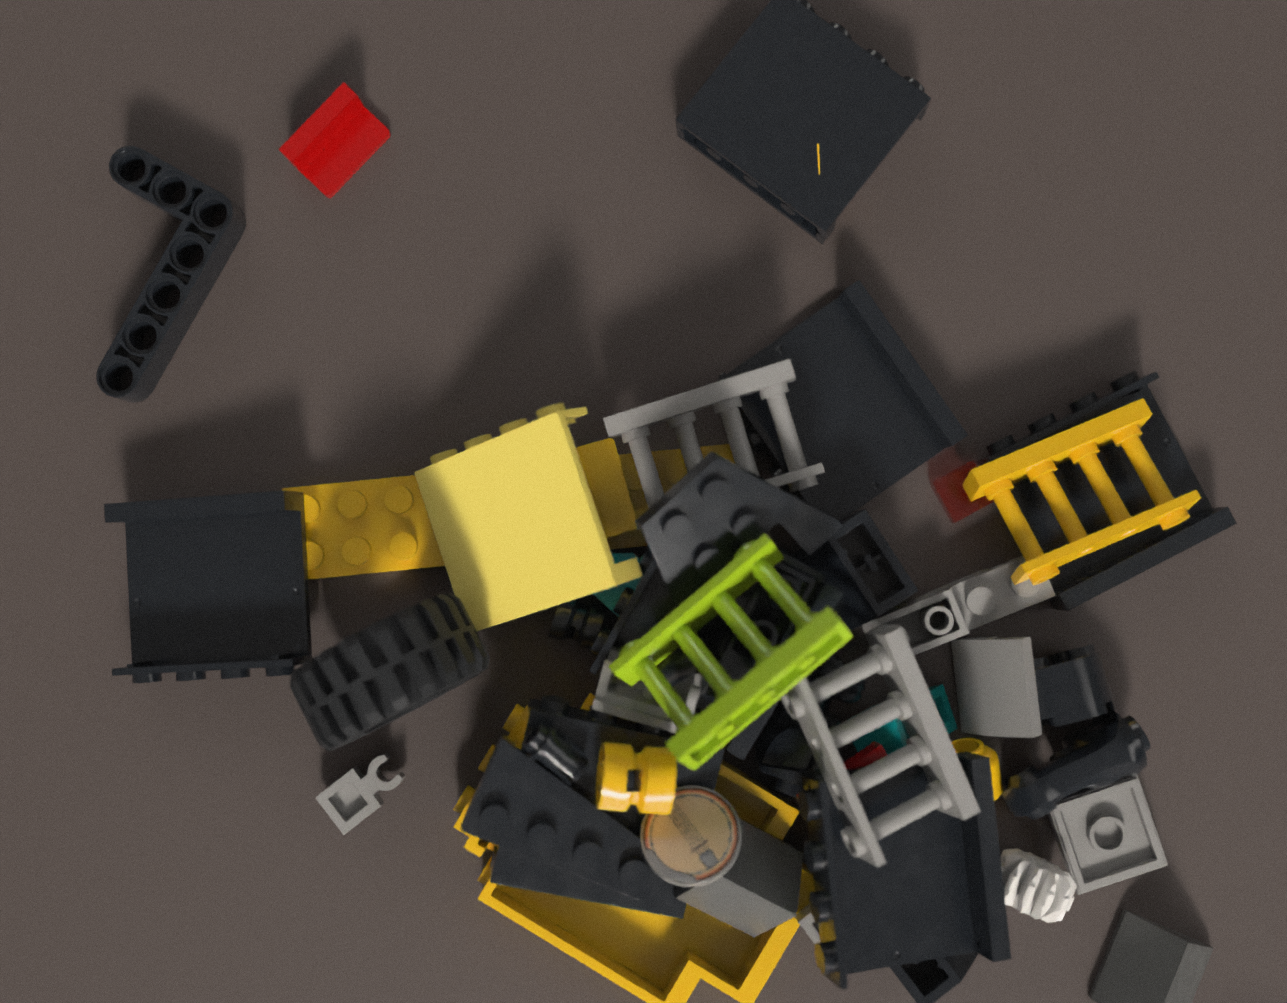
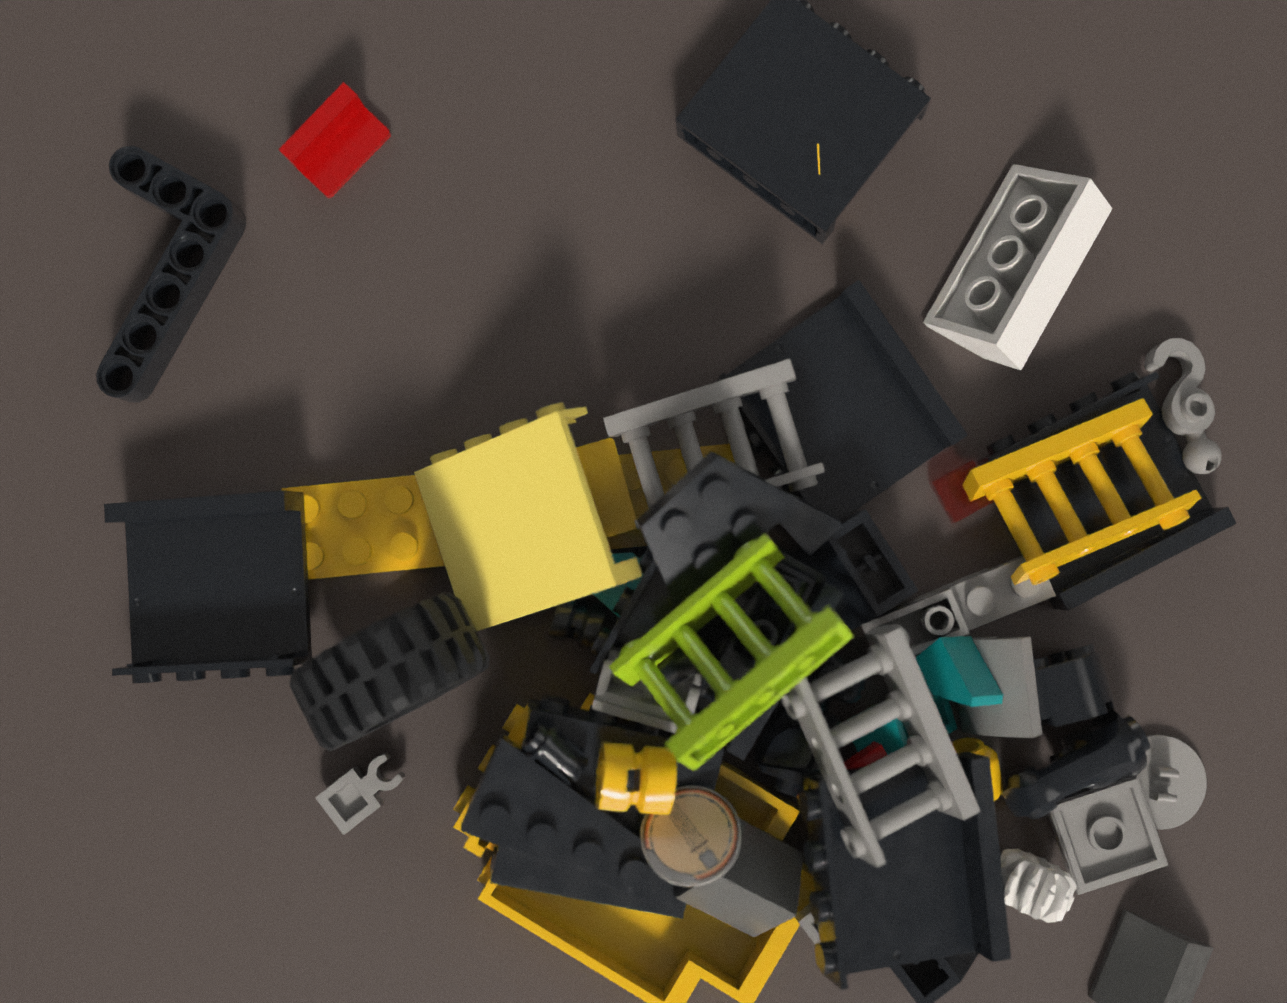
(958, 672): none -> teal slope
(1019, 263): none -> white slope
(1172, 781): none -> light grey piece
(1186, 407): none -> light grey piece

